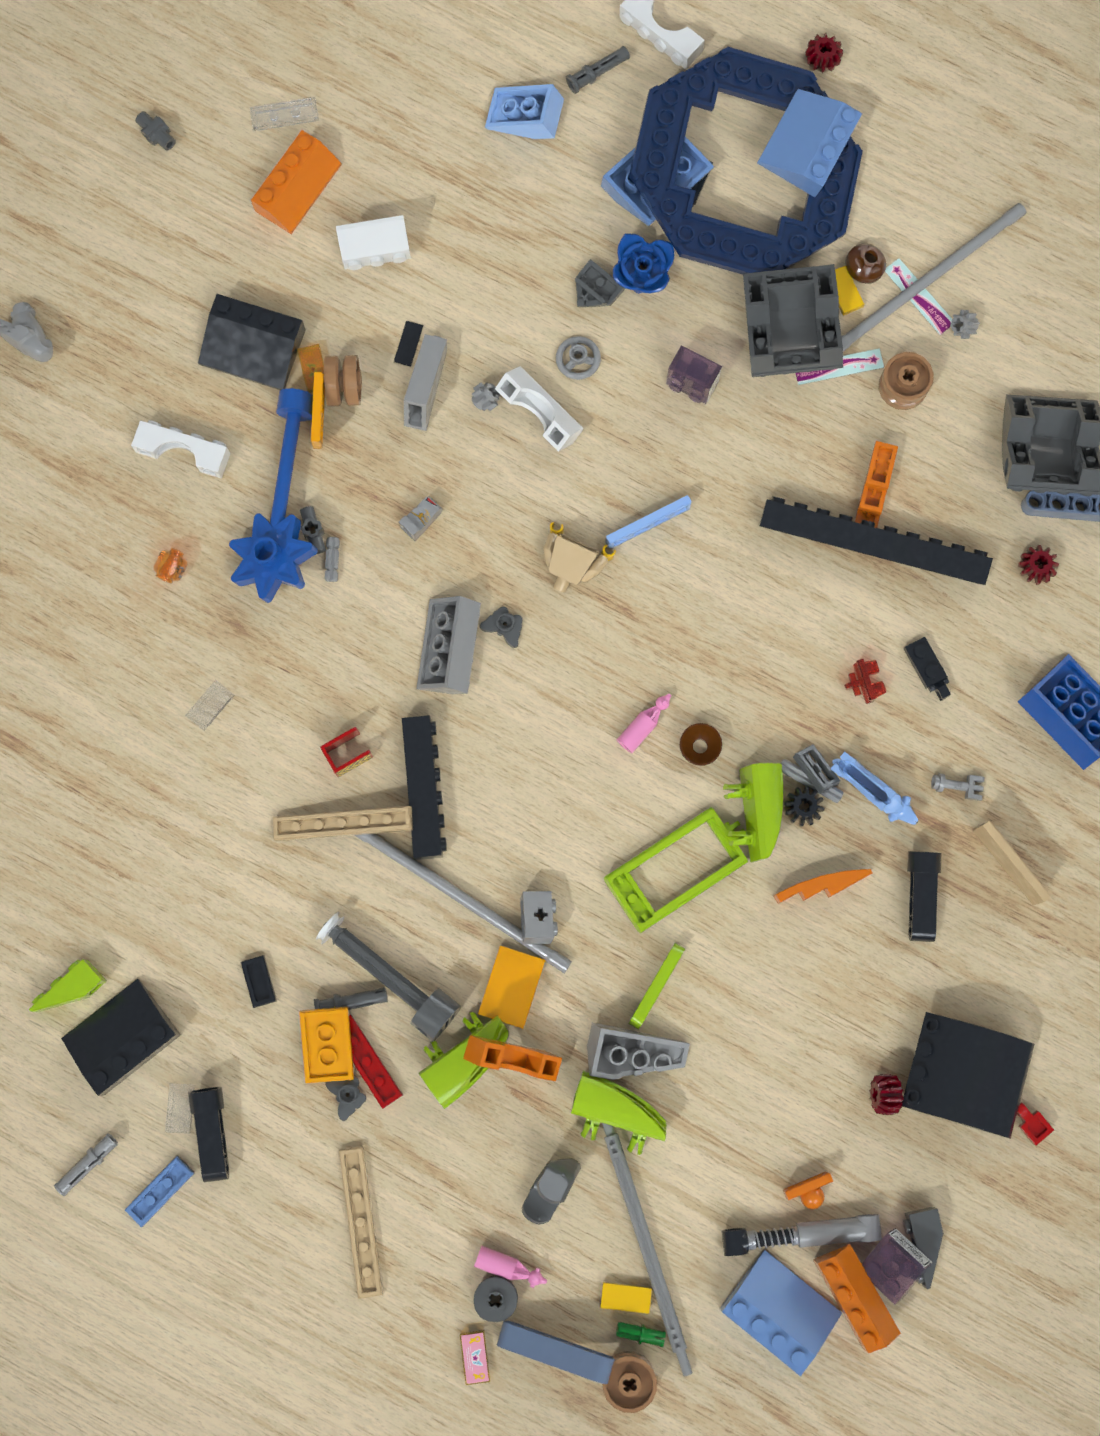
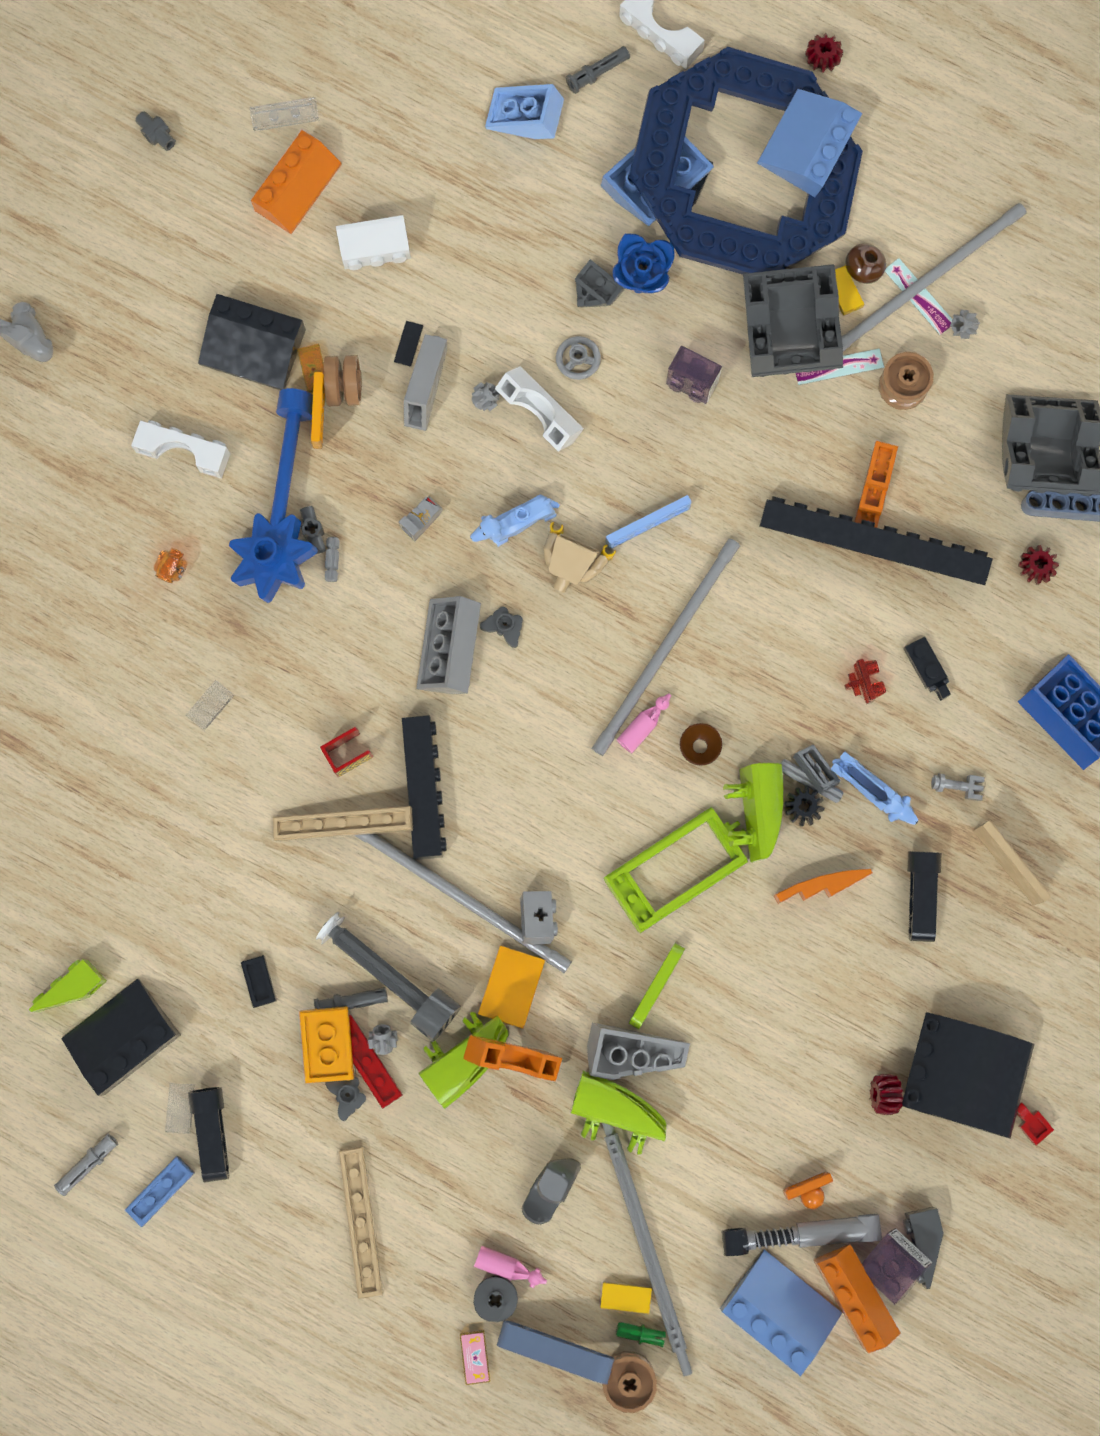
(382, 1039): none -> light grey gear
(515, 520): none -> light blue animal
(609, 733): none -> light grey piece

